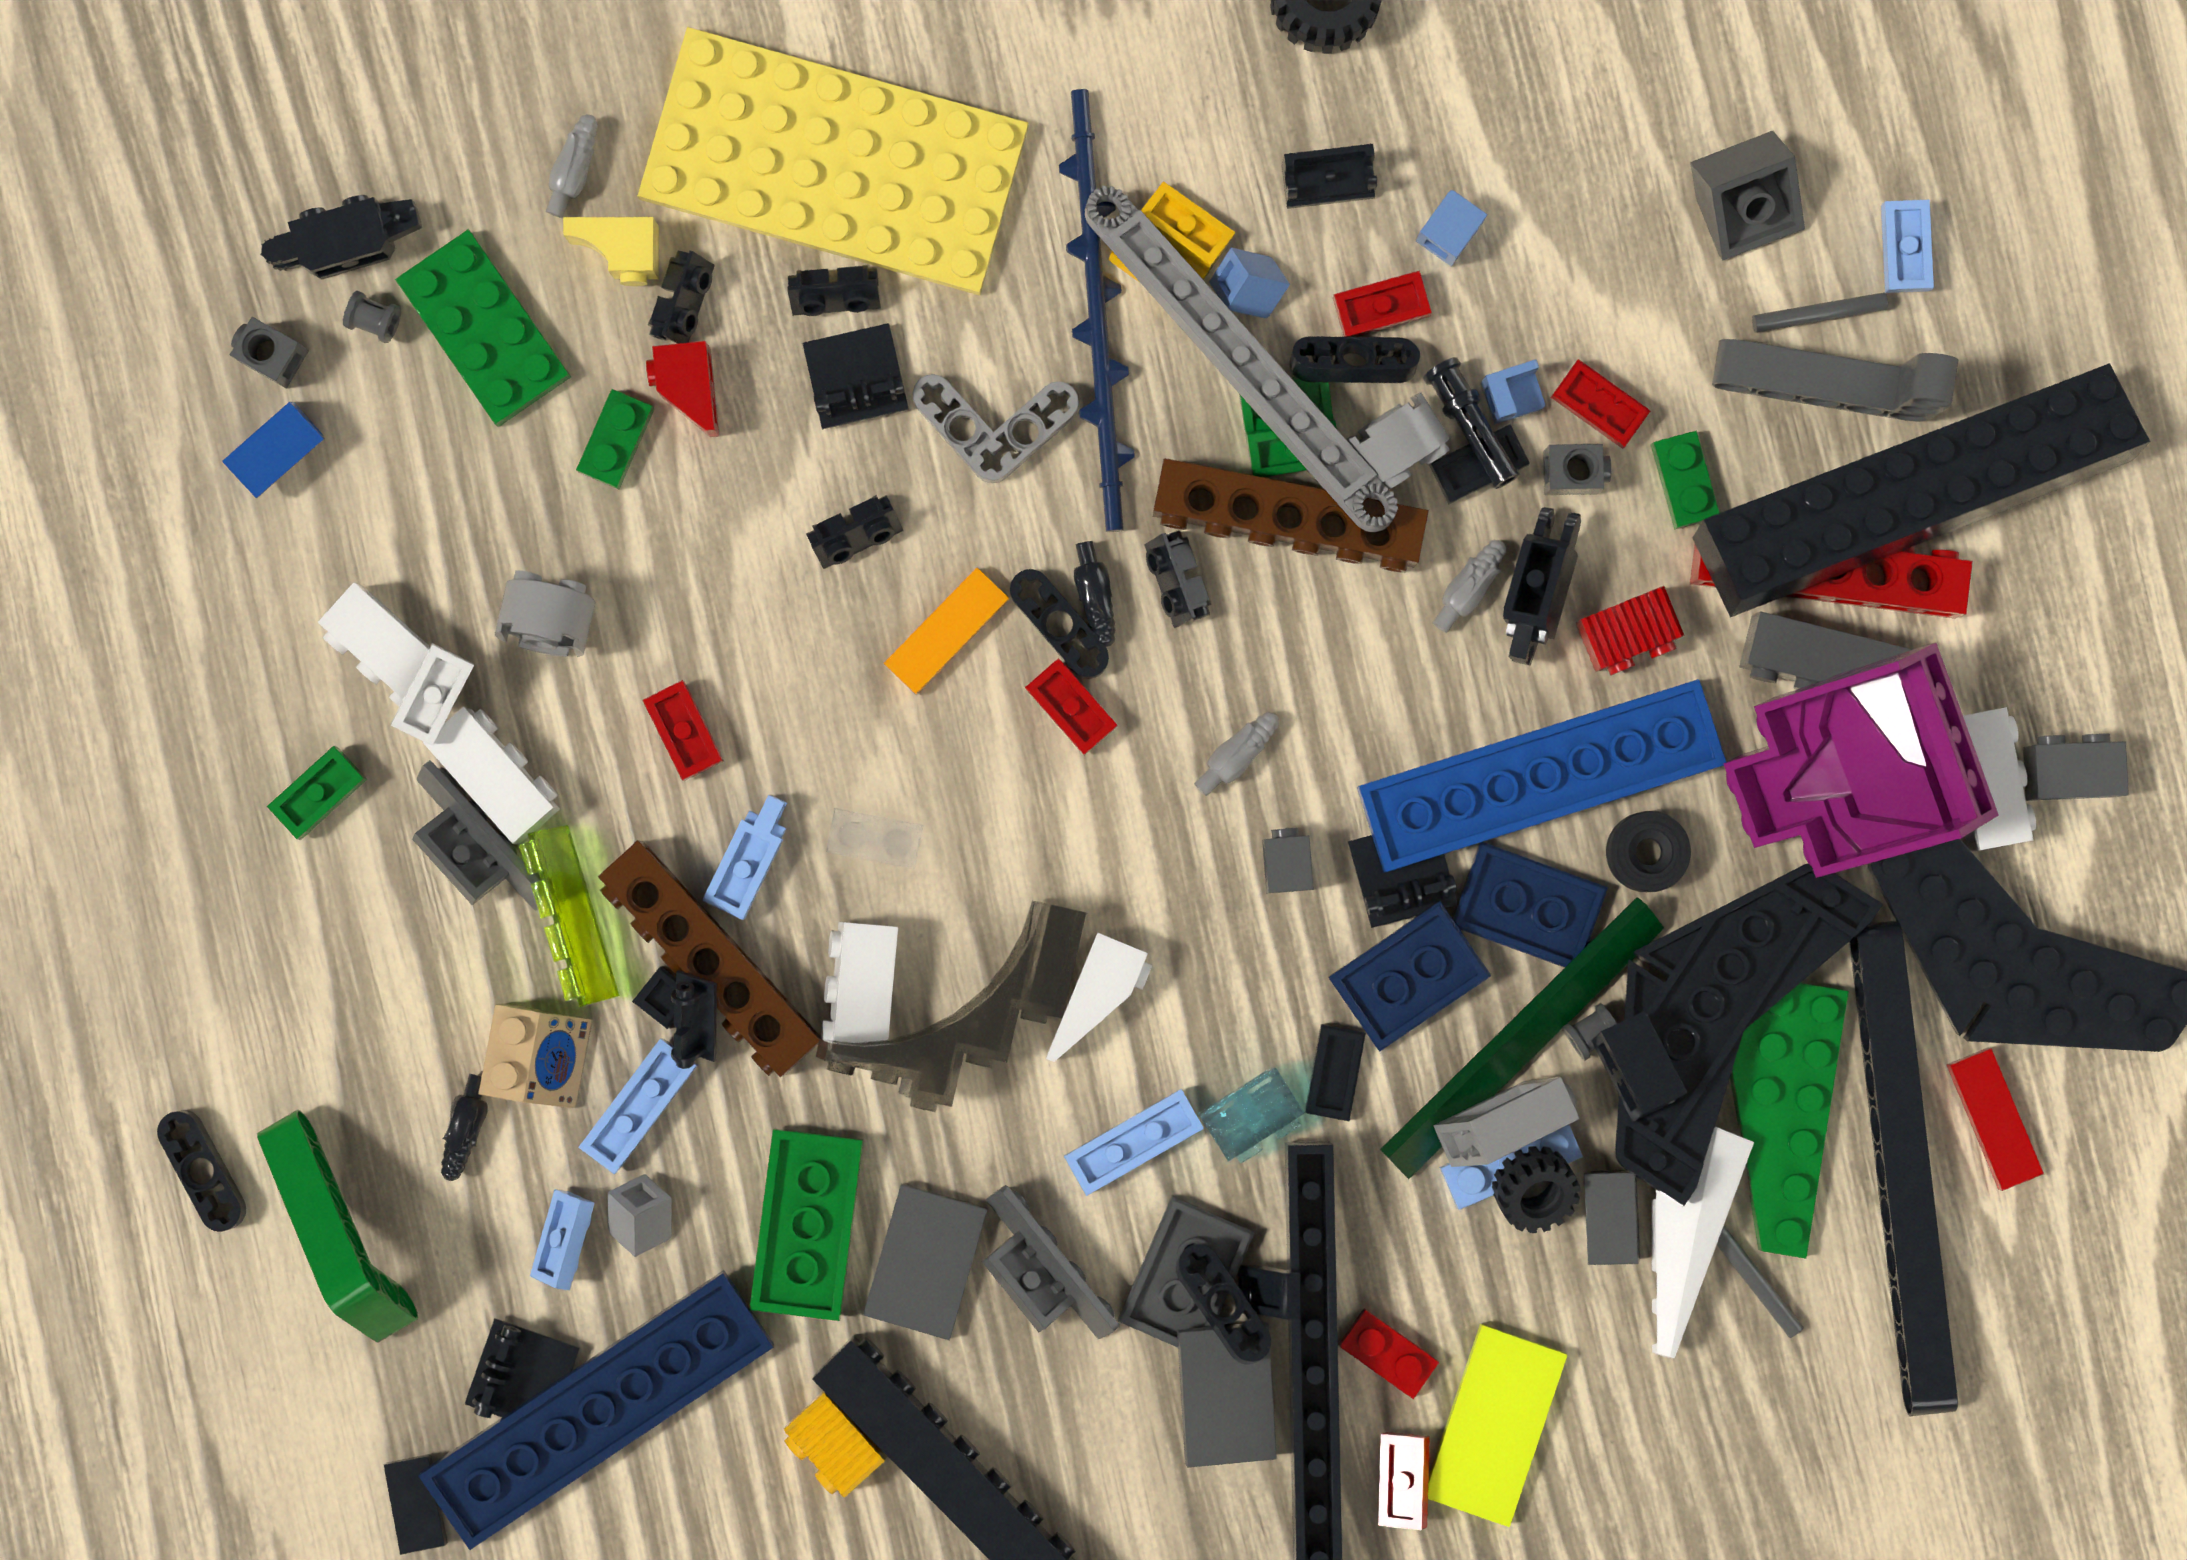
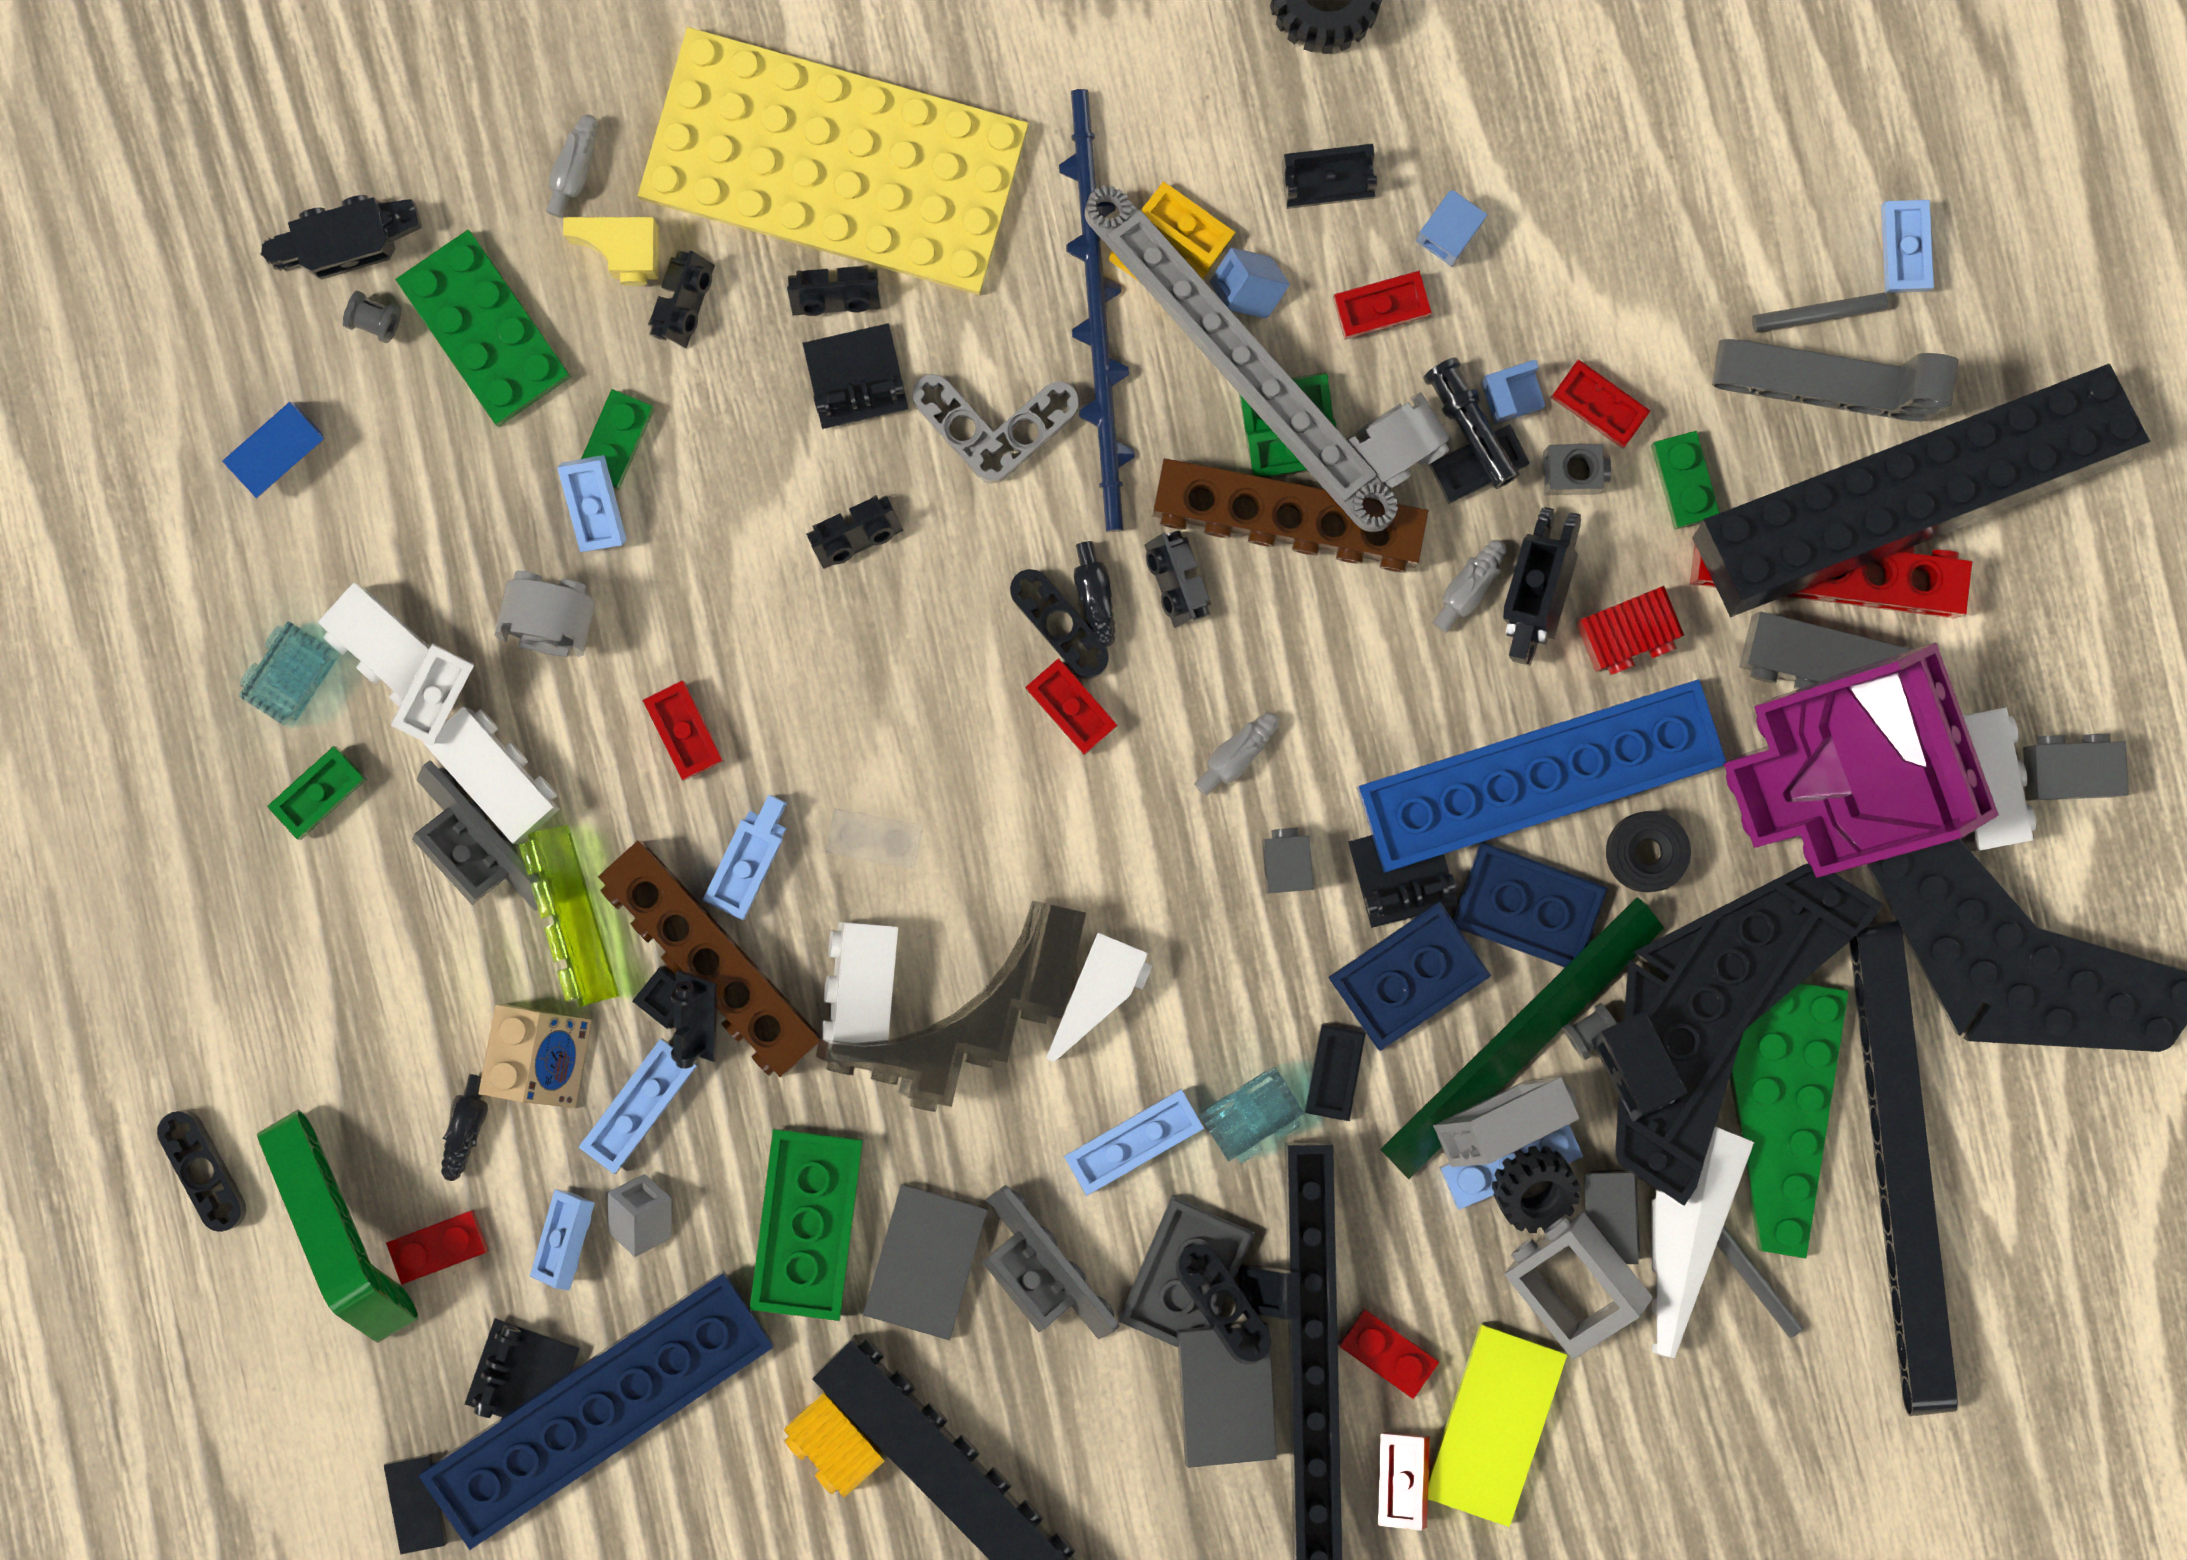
(286, 356): dark grey brick -> none
(288, 673): none -> clear light blue brick
(437, 1247): none -> red plate
(592, 503): none -> light blue plate
(686, 381): red slope -> none
(946, 631): light orange tile -> none
(1341, 372): black beam -> none
(1602, 1261): none -> light grey window
(1749, 194): dark grey slope -> none
(1995, 1119): red tile -> none

